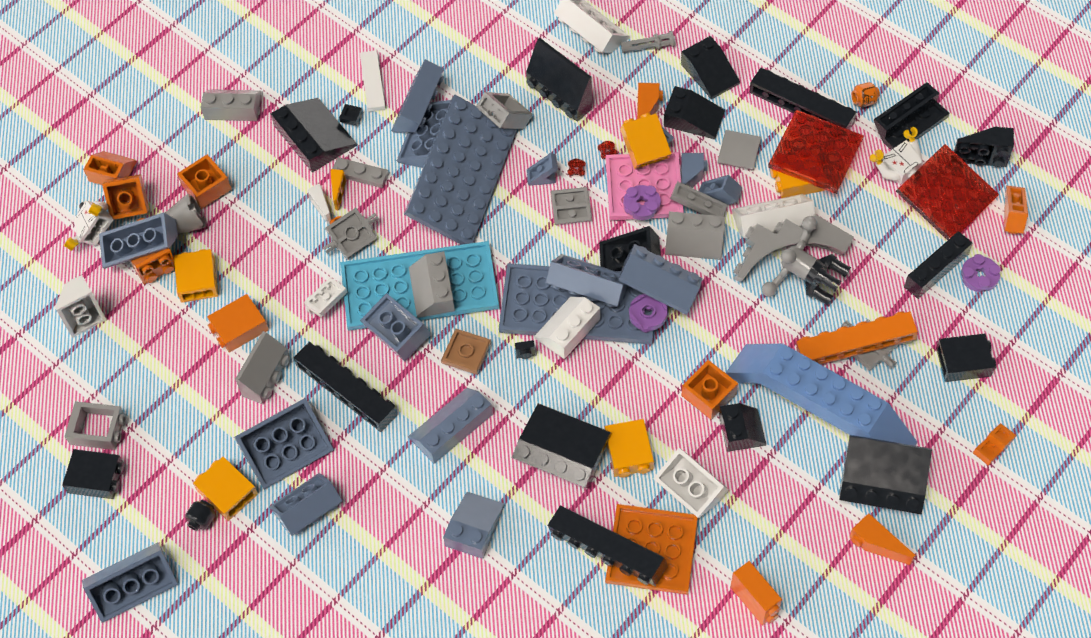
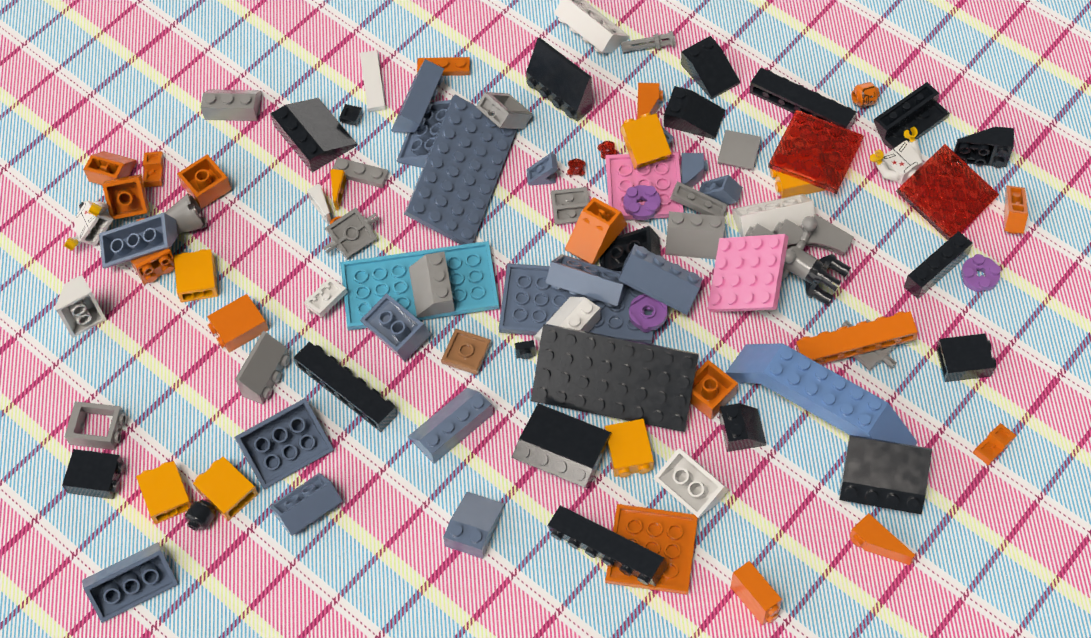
(153, 169): none -> orange slope
(164, 492): none -> light orange brick
(452, 65): none -> orange plate
(595, 230): none -> orange slope
(614, 377): none -> black plate
(748, 273): none -> bright pink plate

